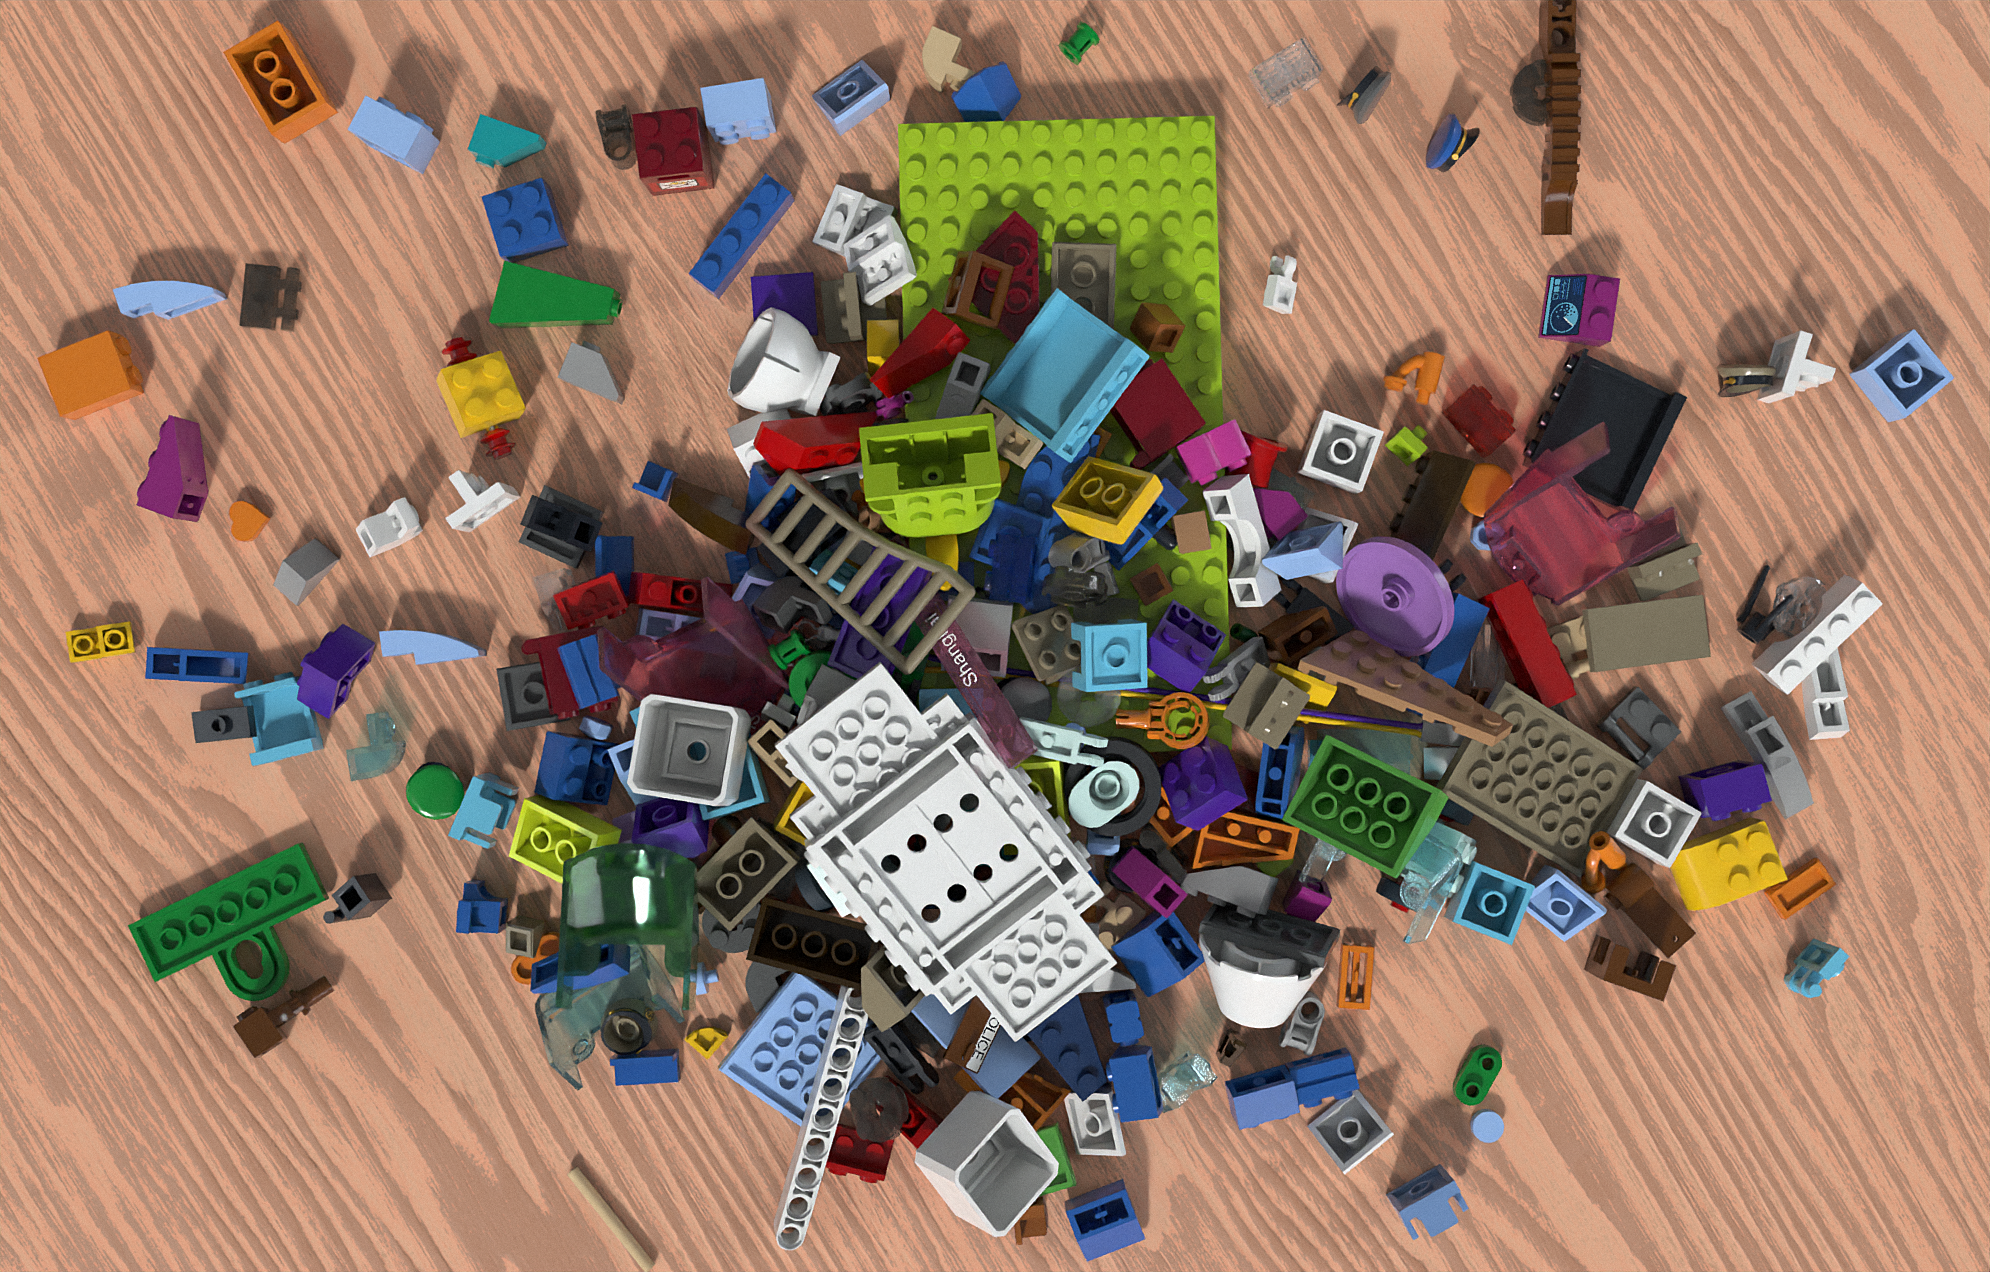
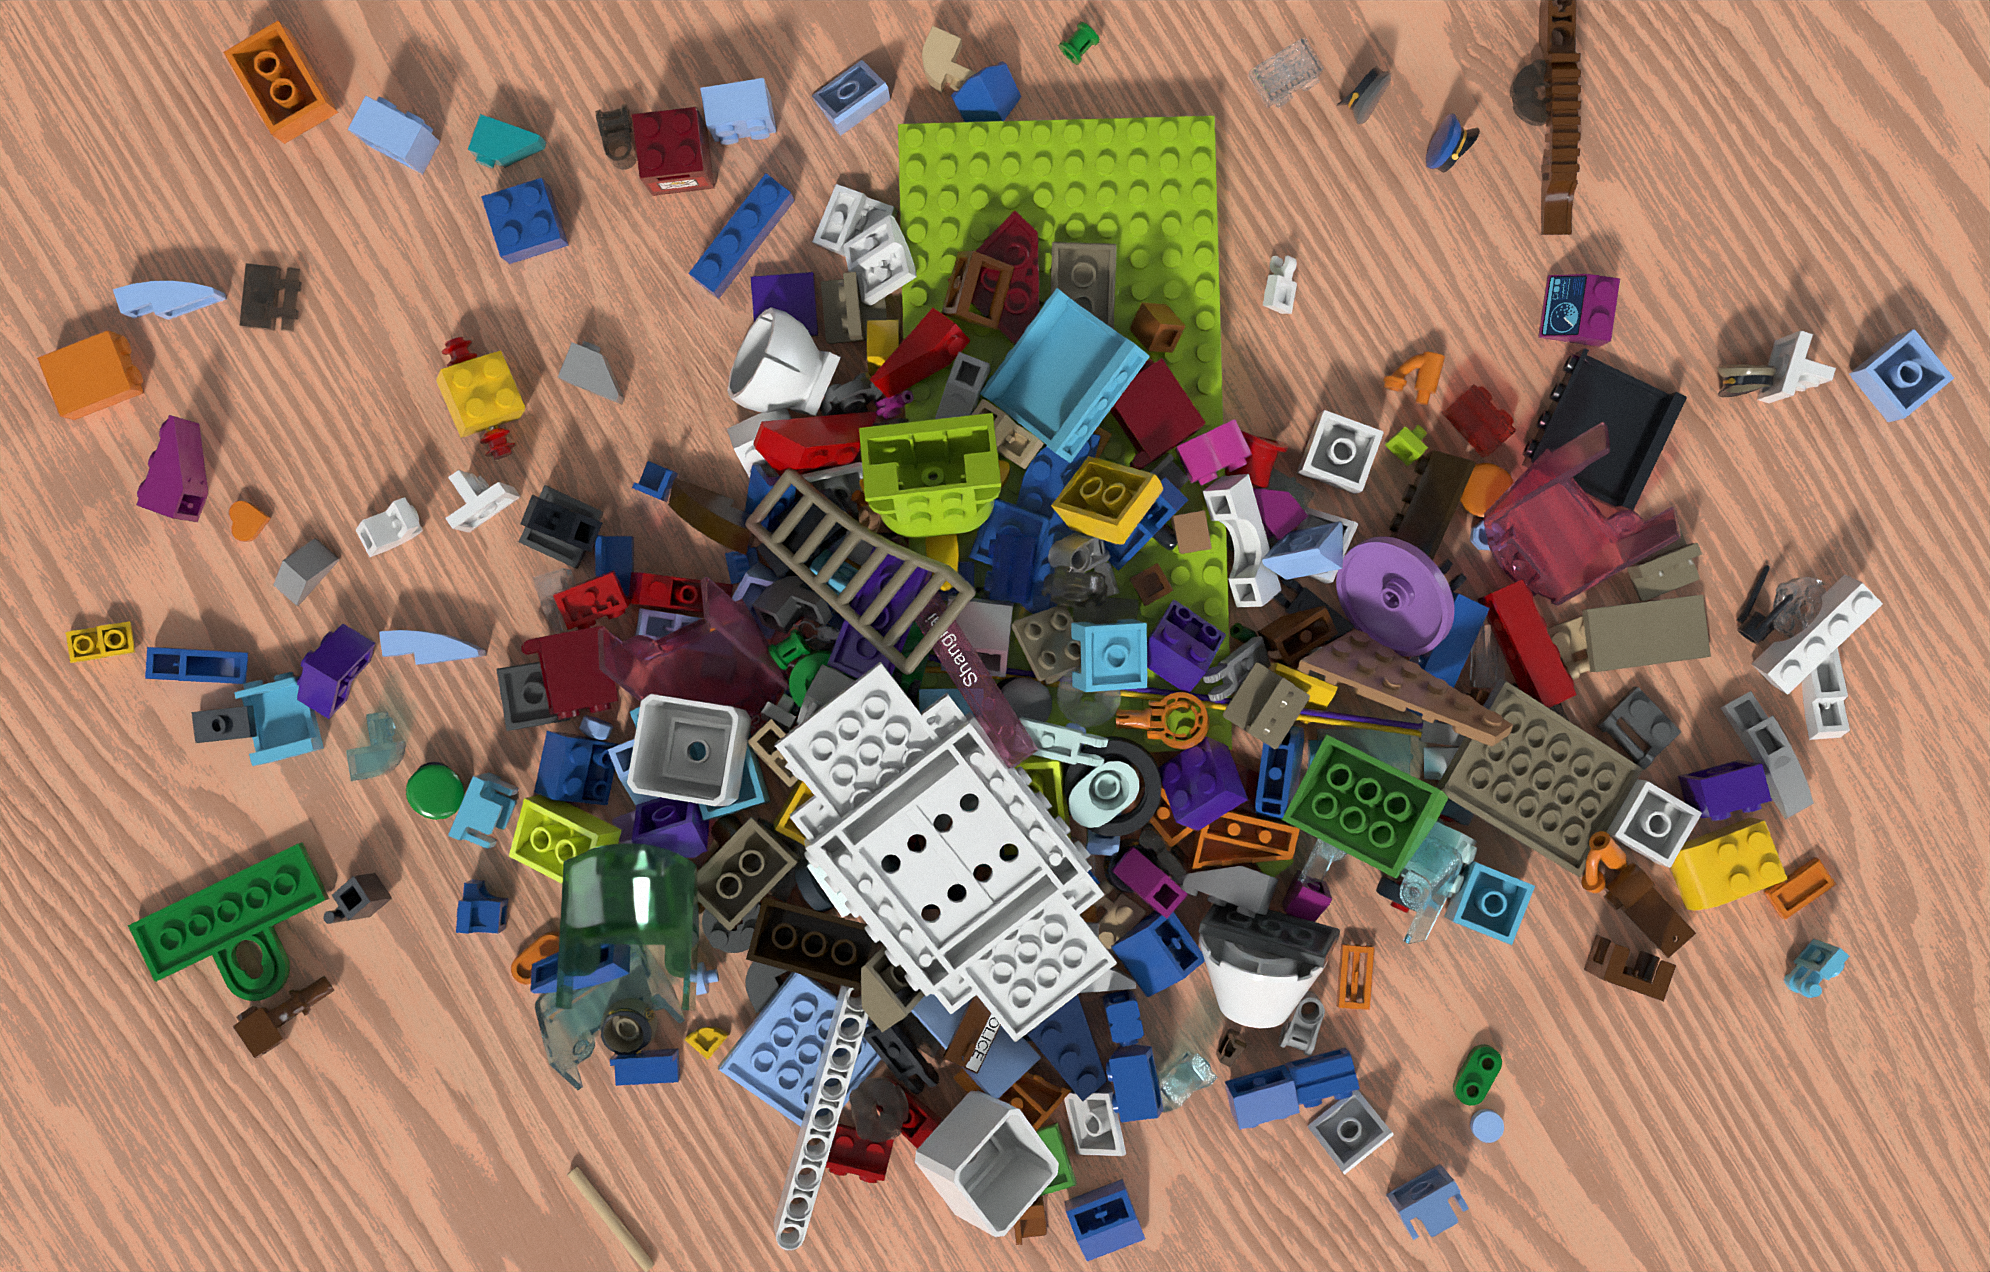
(523, 936): dark tan slope -> none
(546, 299): green slope -> none
(583, 671): blue brick -> none
(1562, 904): light blue slope -> none

